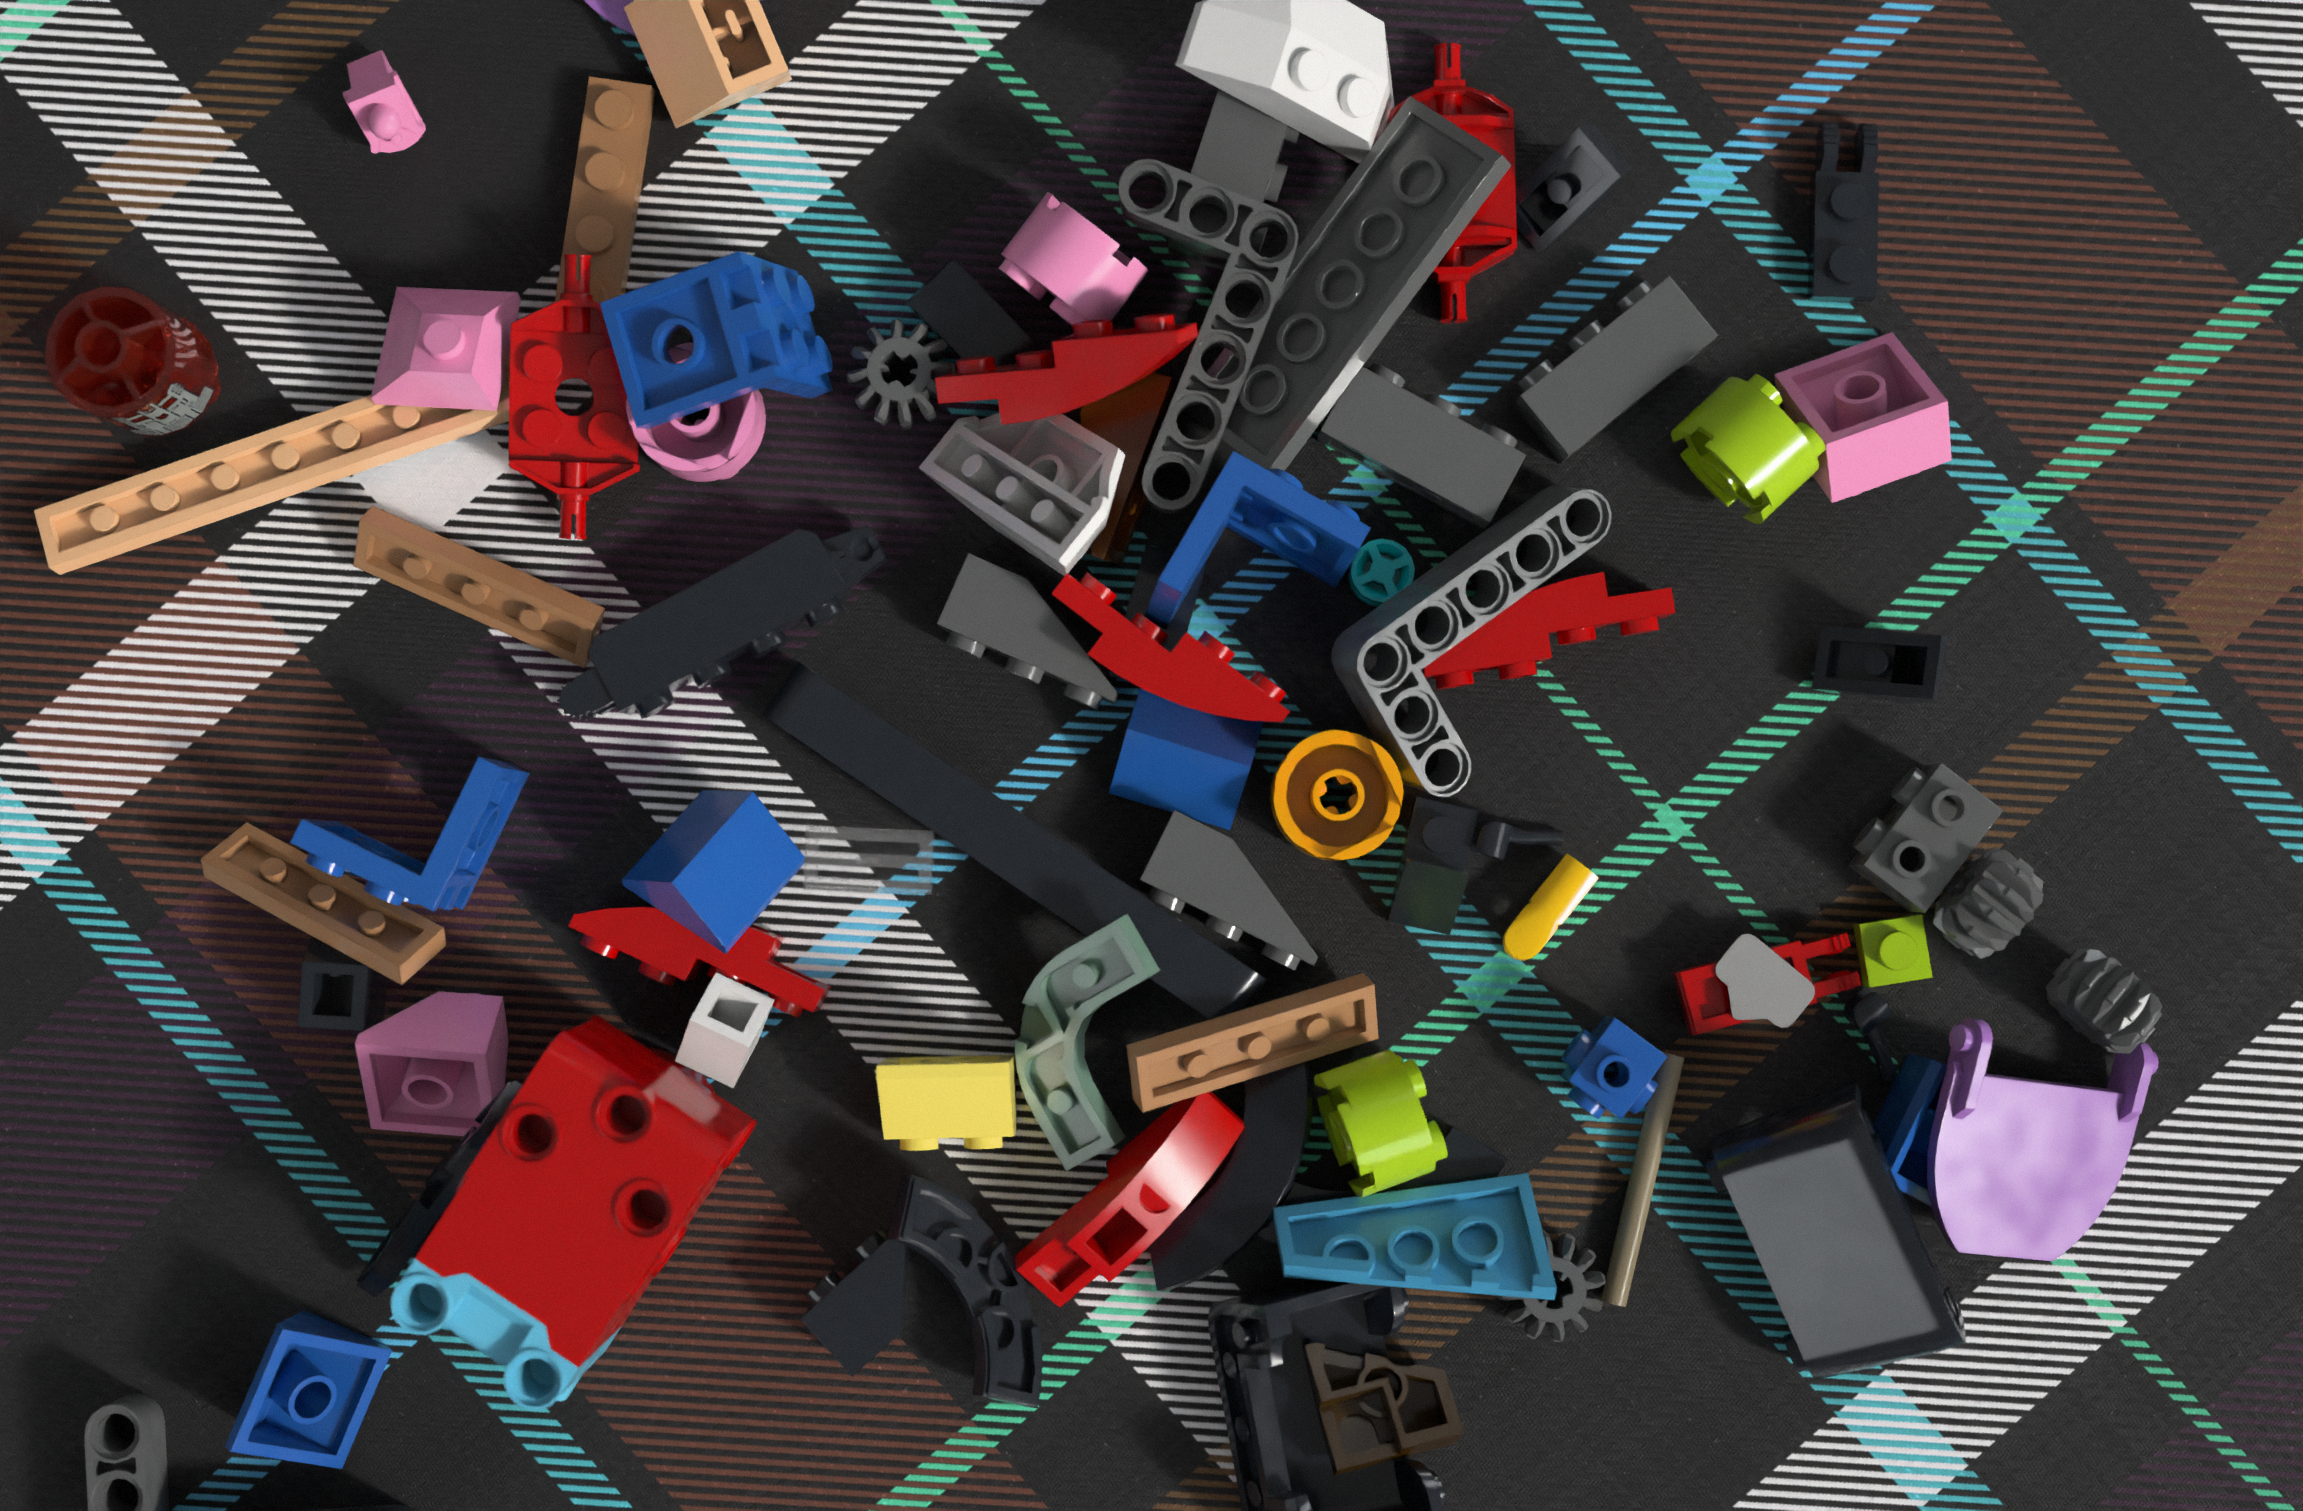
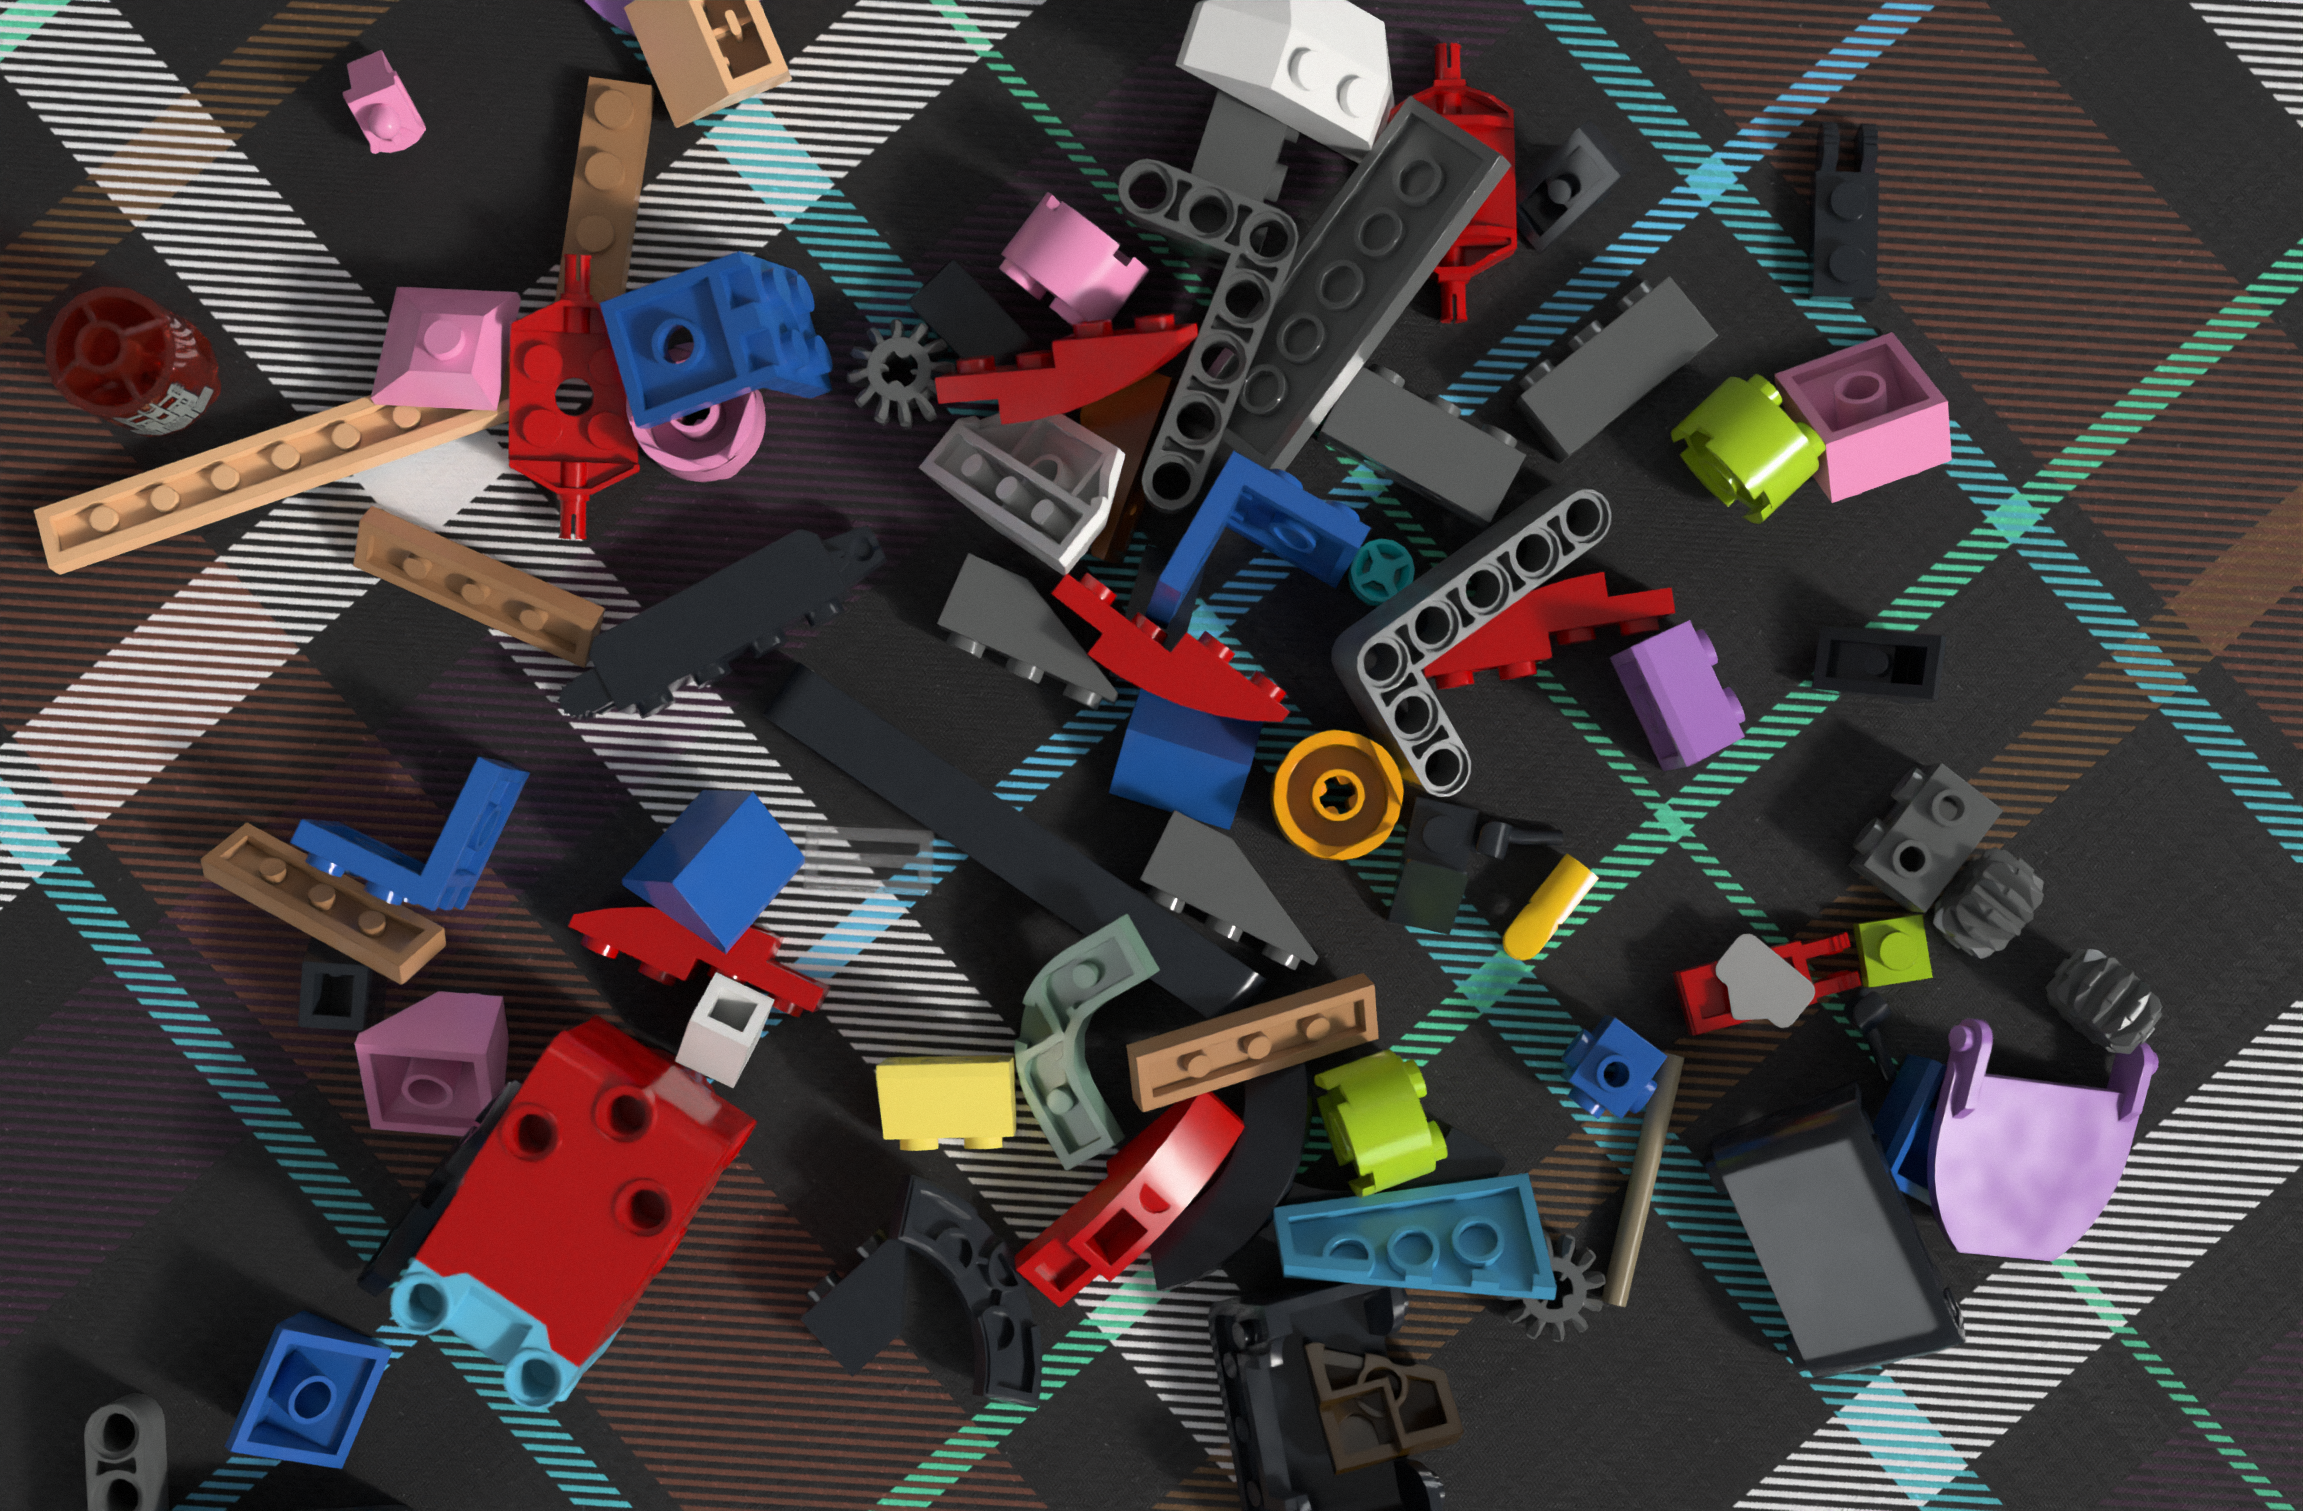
(1679, 696): none -> medium lavender slope

